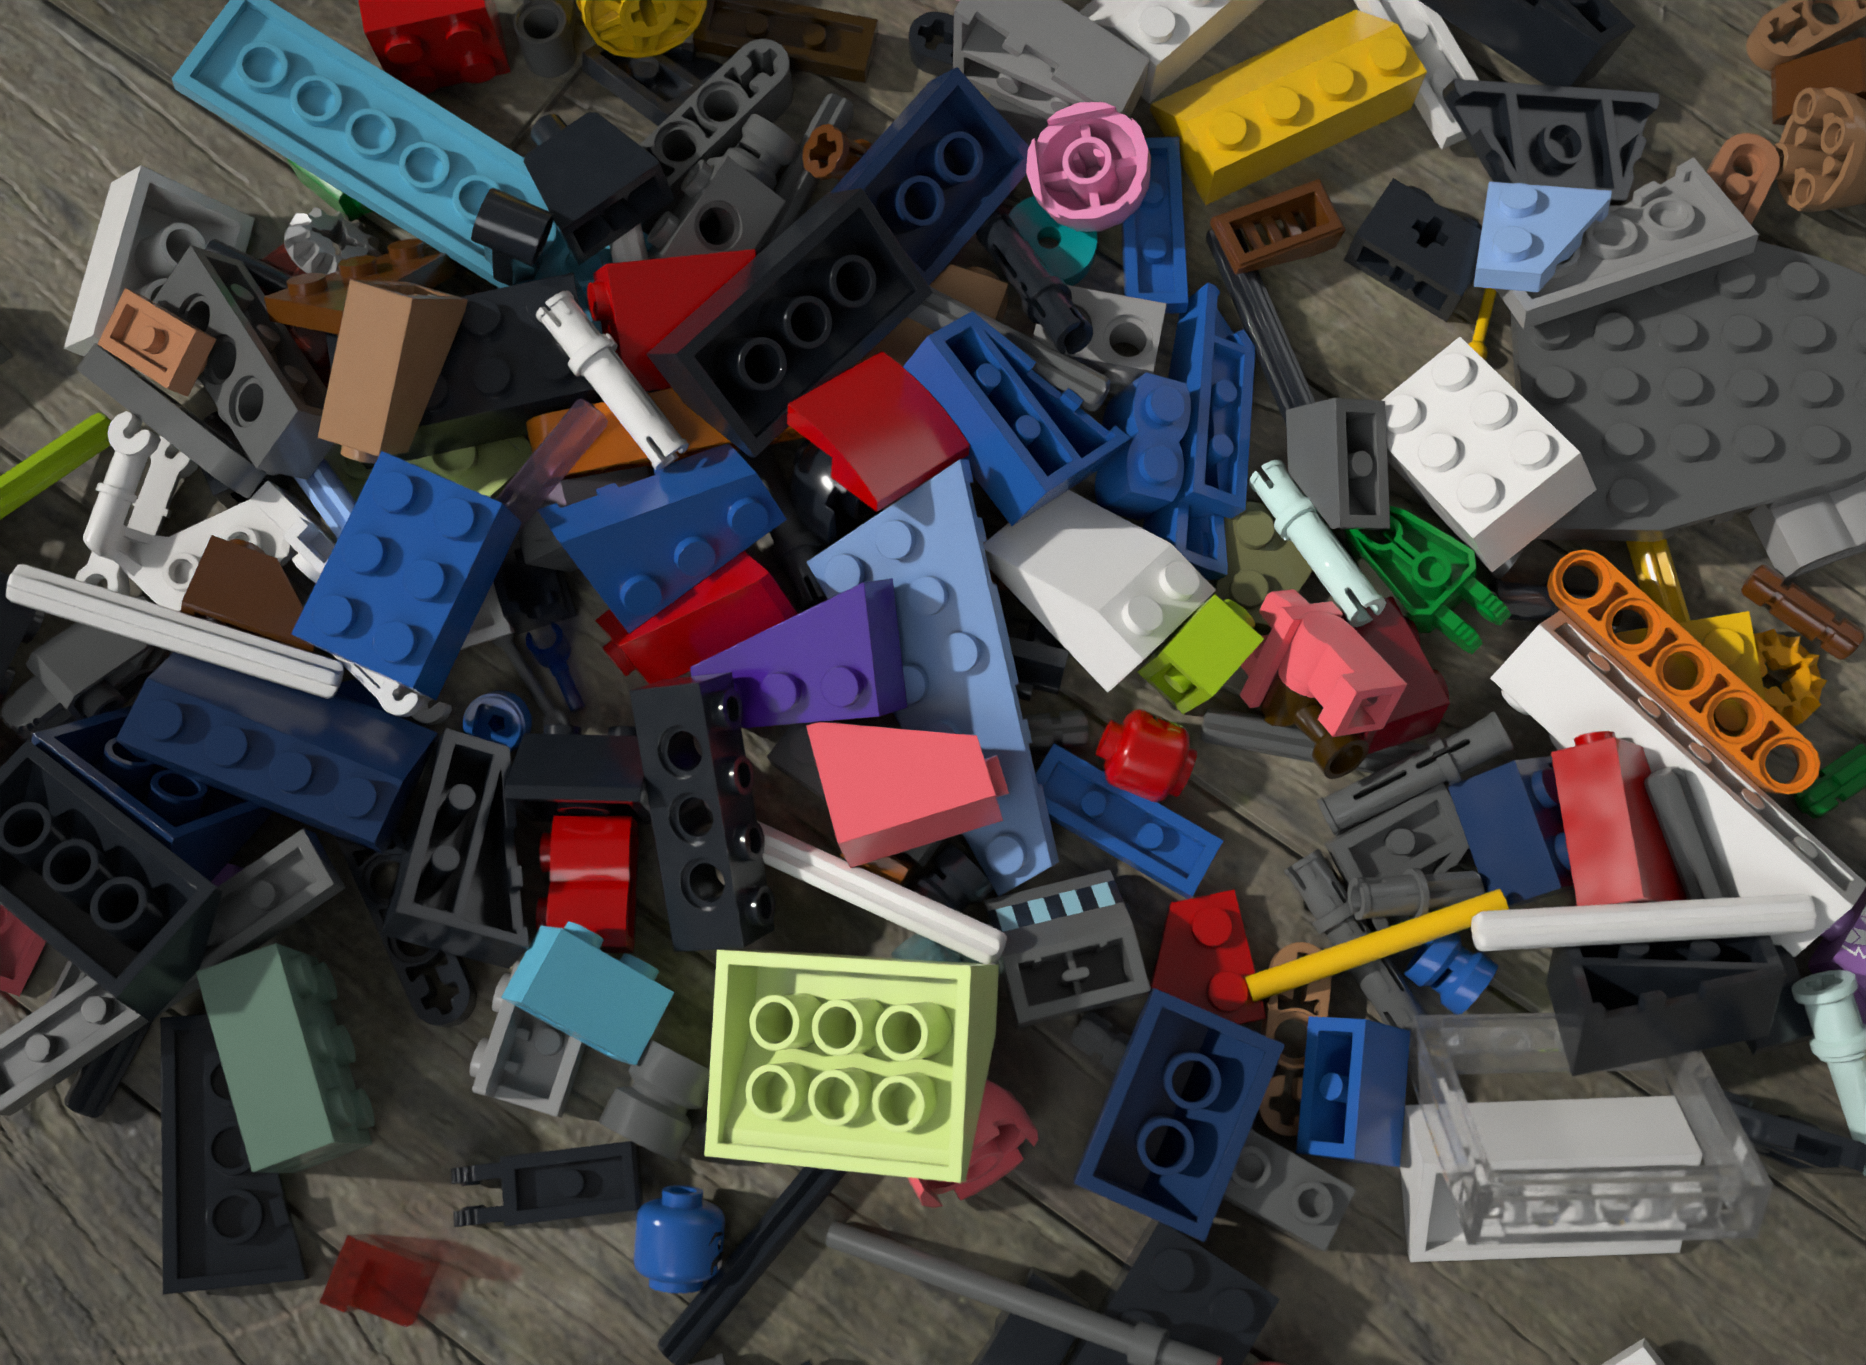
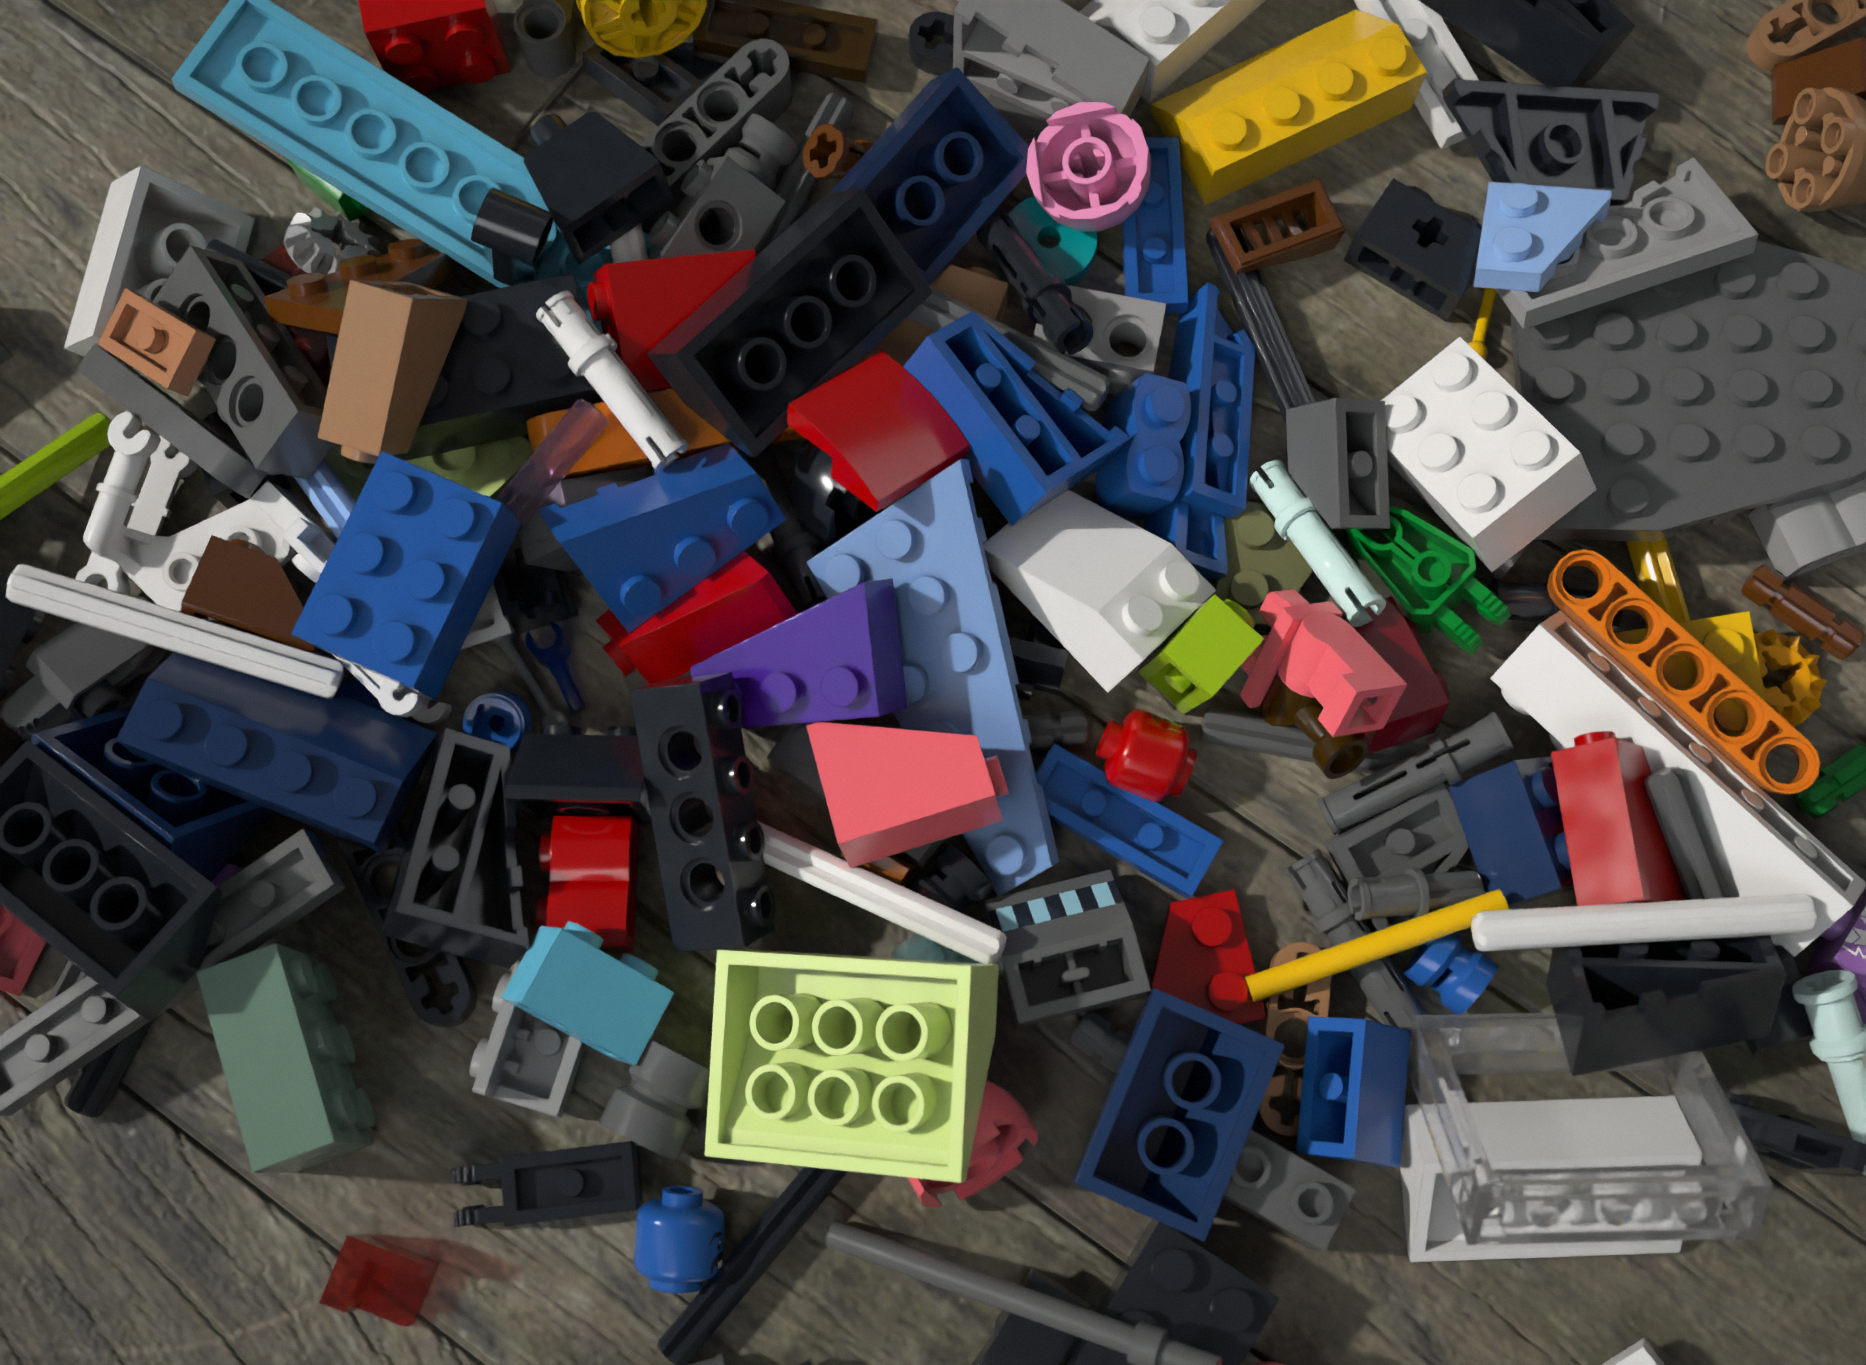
(217, 1214): black wing -> none
(1757, 159): nougat plate -> none

